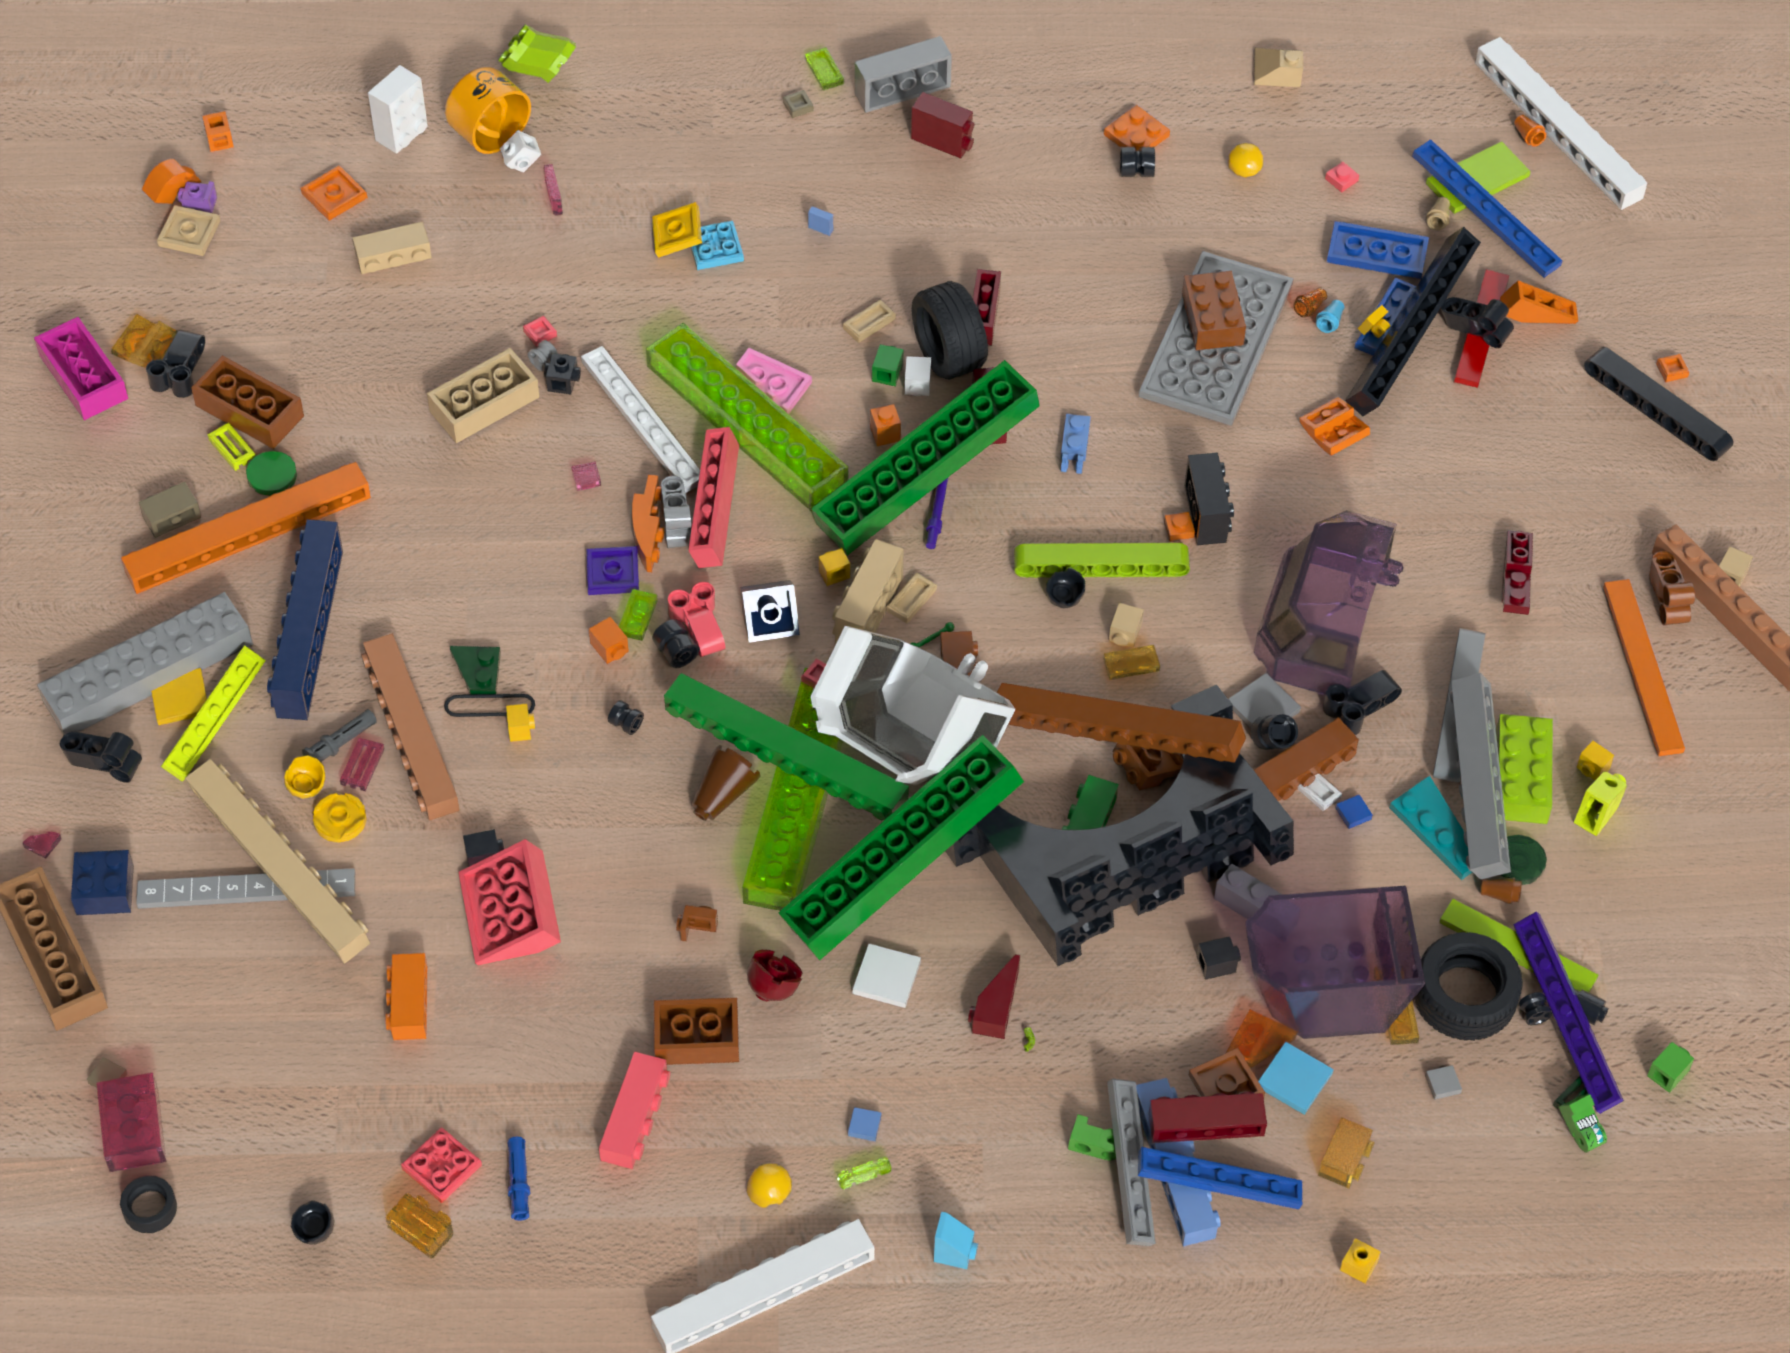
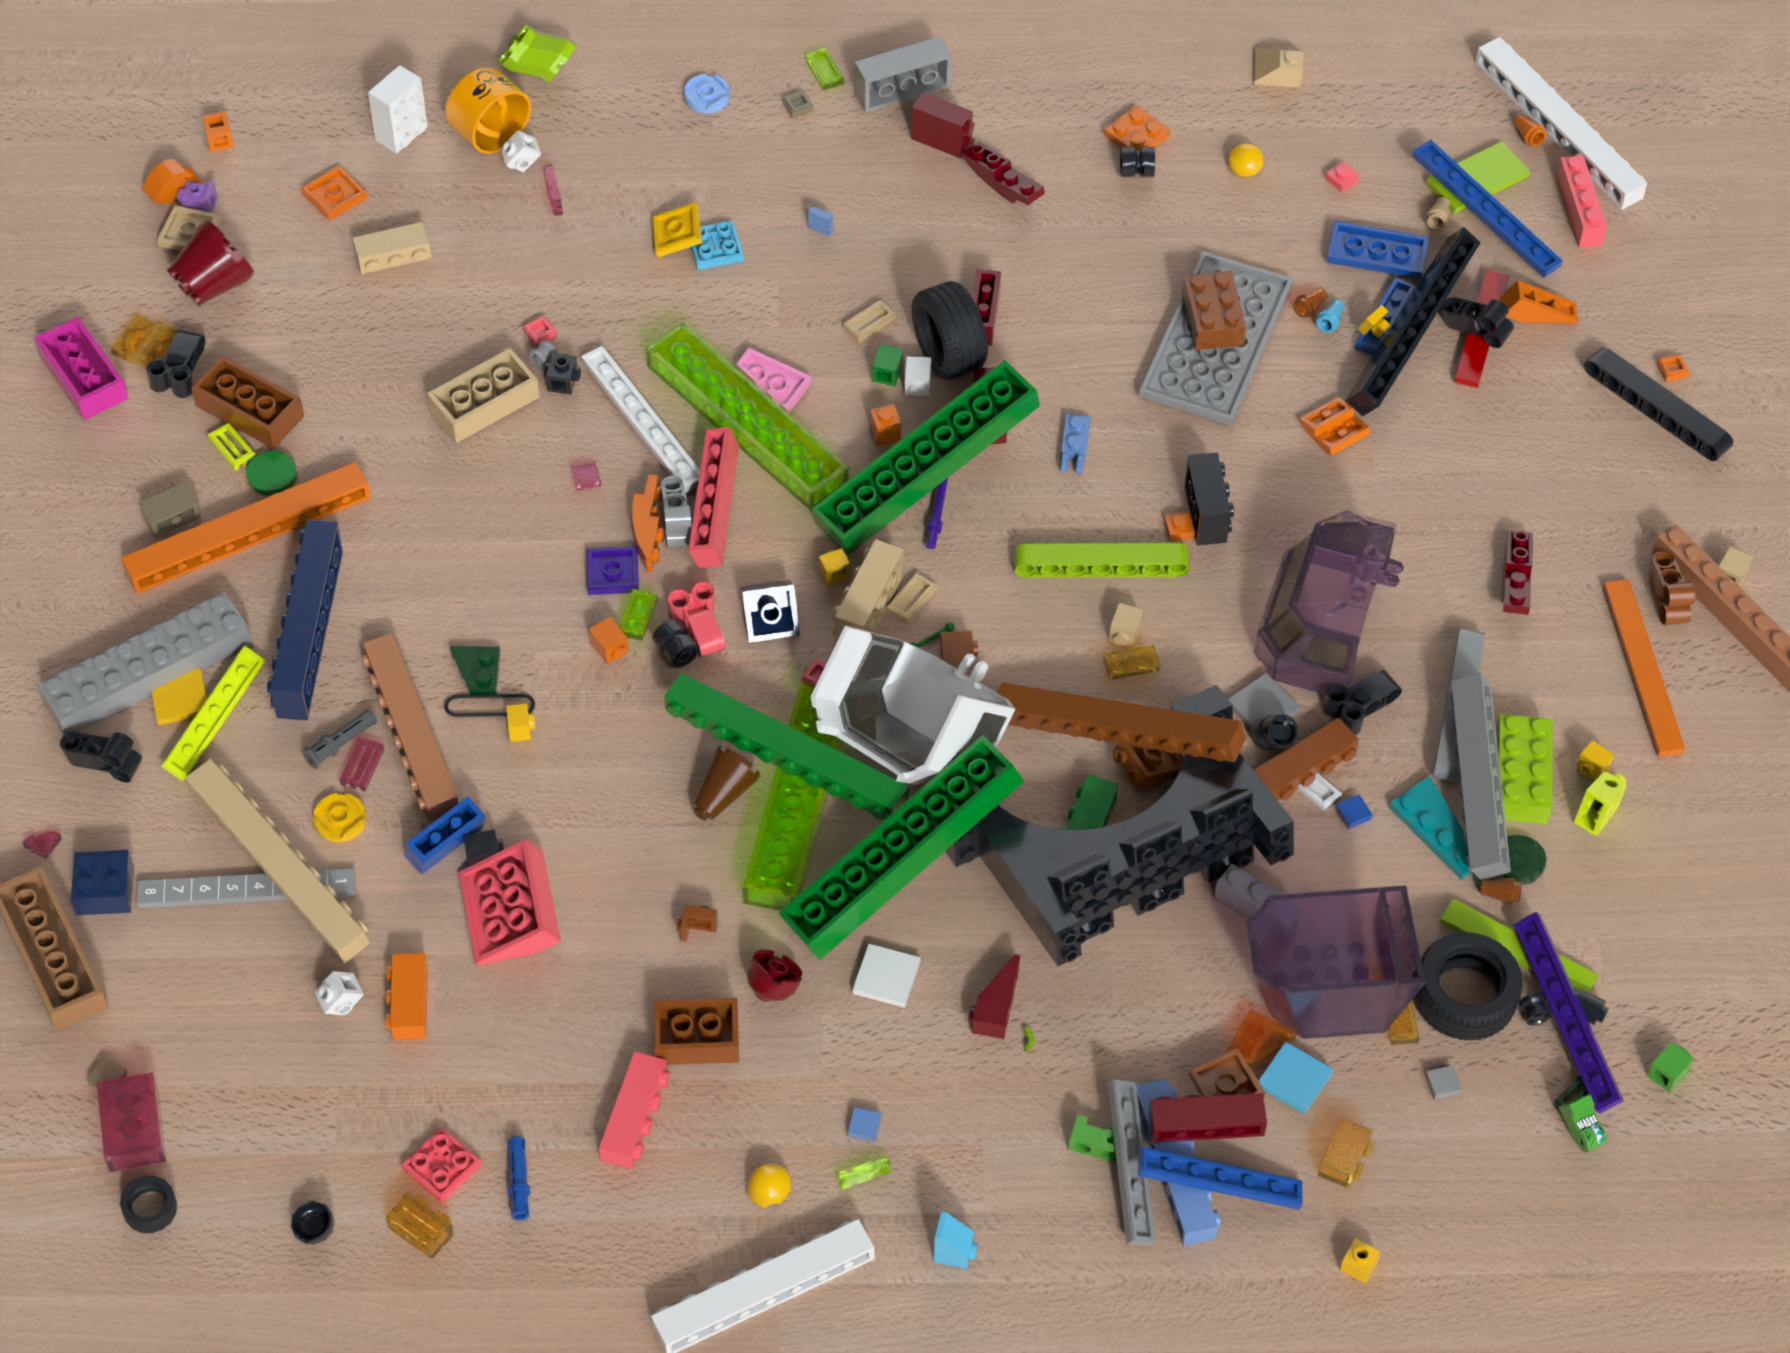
(209, 265): none -> dark red cone
(304, 777): yellow hair -> none
(339, 993): none -> white brick
(444, 835): none -> blue brick
(624, 716): black wheel -> none
(706, 93): none -> light blue tile
(1000, 176): none -> dark red slope
(1065, 588): black hair -> none
(1218, 957): black brick -> none
(1581, 201): none -> coral brick

